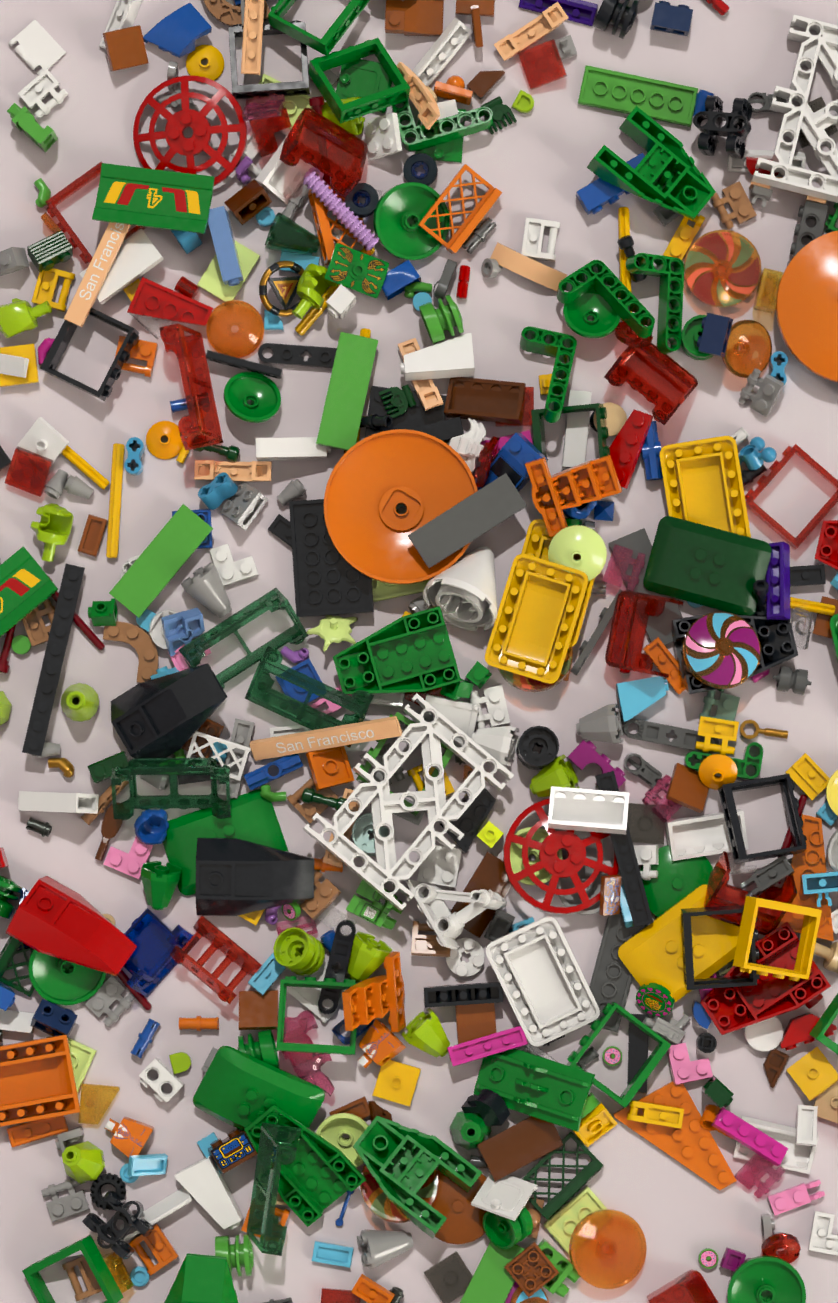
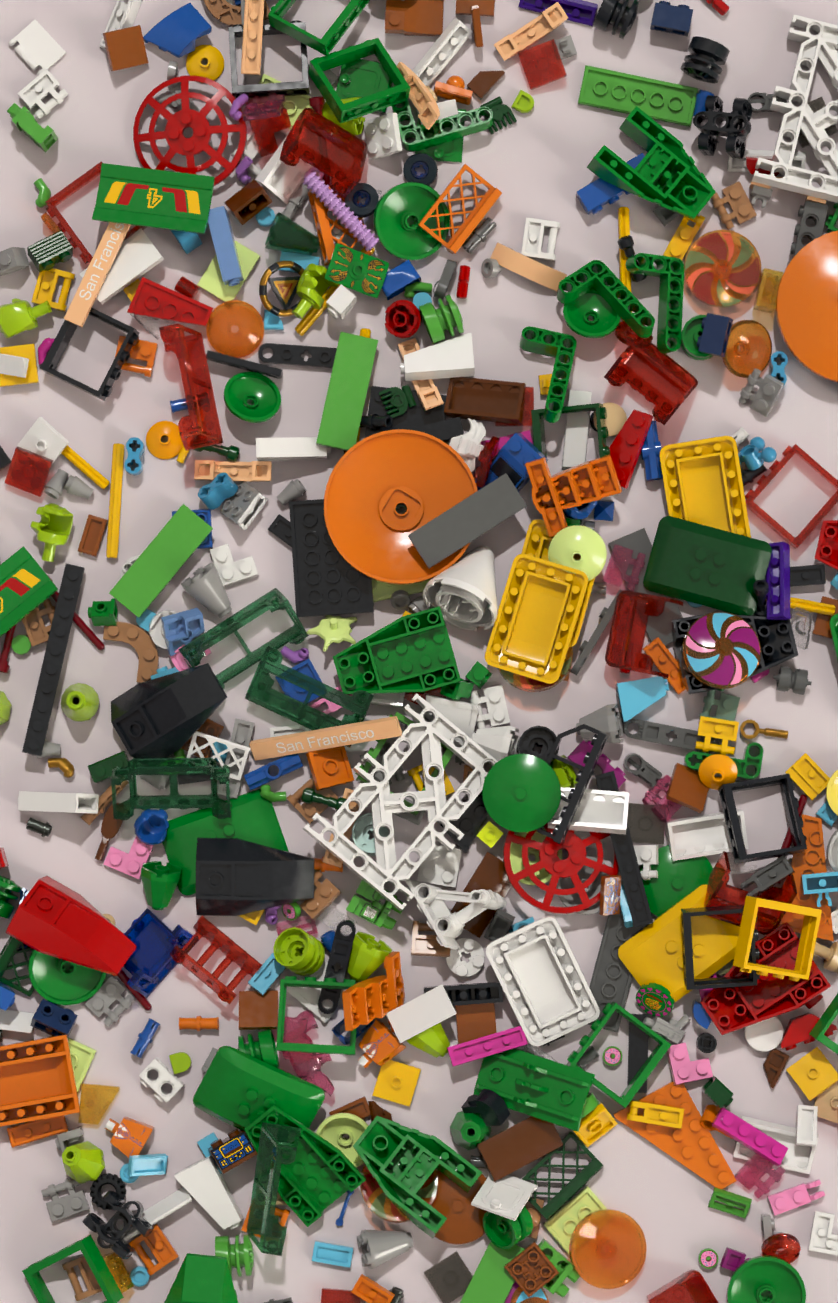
(236, 105): none -> medium lavender arm
(400, 599): none -> light grey tile
(403, 319): none -> red cone
(421, 1013): none -> white sticker
(521, 792): none -> green dish
(583, 777): none -> black plate
(705, 59): none -> black wheel
(731, 1200): none -> bright green tile

